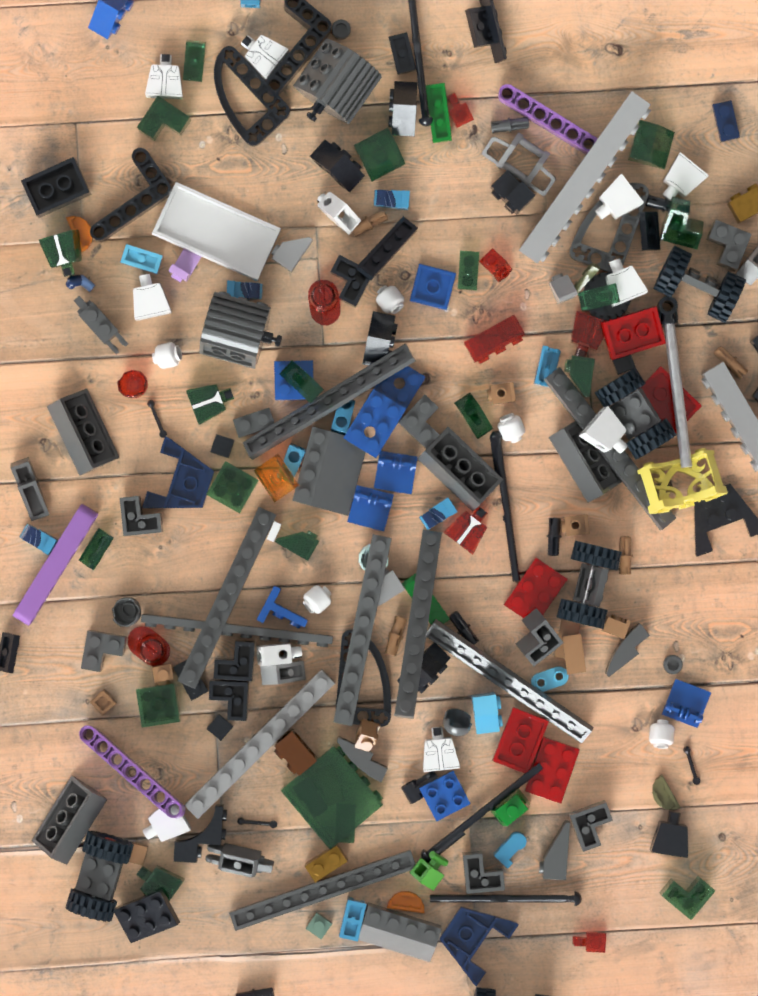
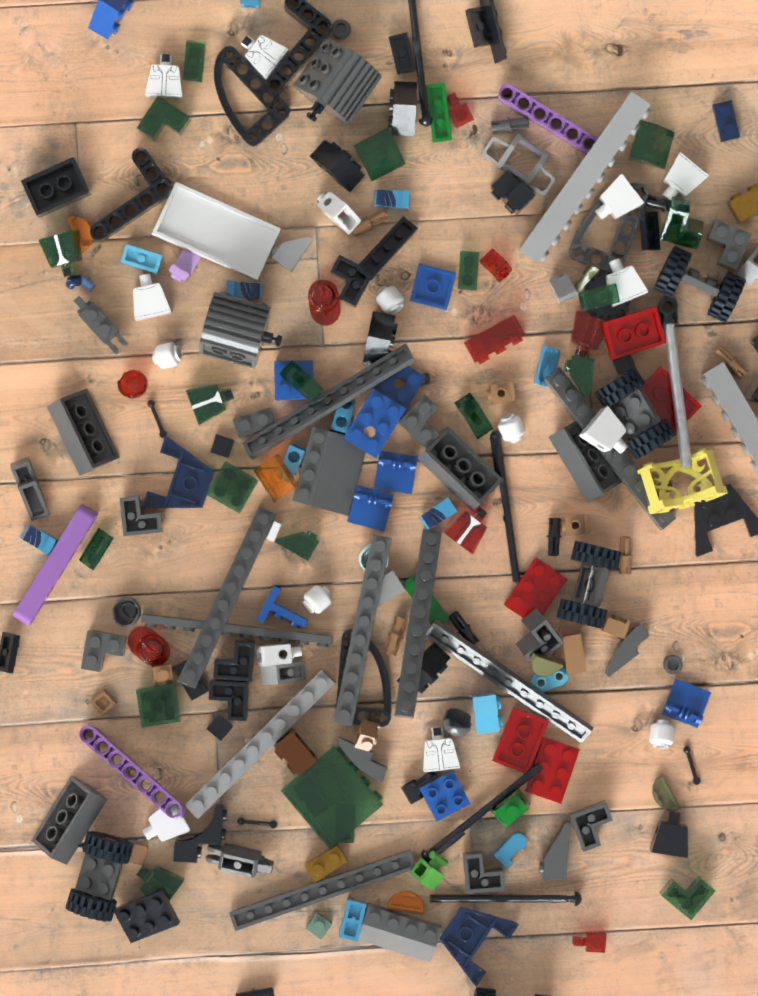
(544, 666): none -> olive tile

